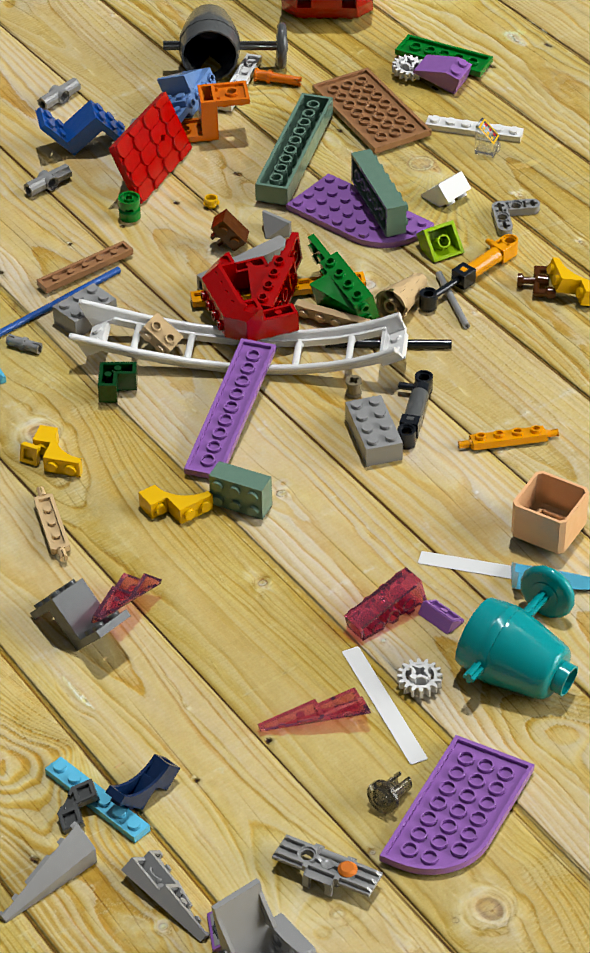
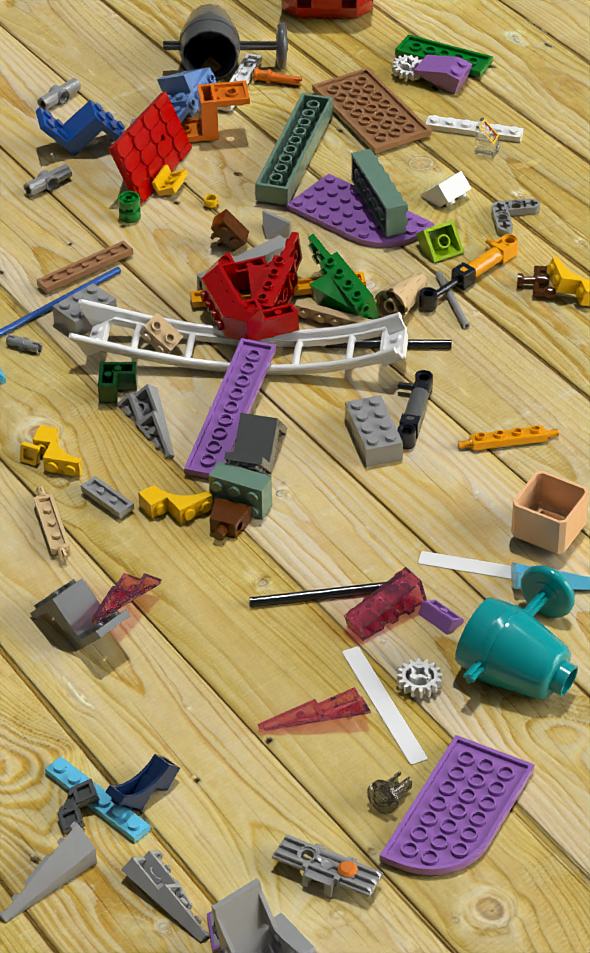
(107, 497): none -> light grey plate
(148, 415): none -> light grey wedge
(168, 182): none -> yellow bracket
(228, 518): none -> reddish brown torso
(256, 443): none -> dark grey bracket
(314, 594): none -> black piece
(353, 386): dark tan bush -> none

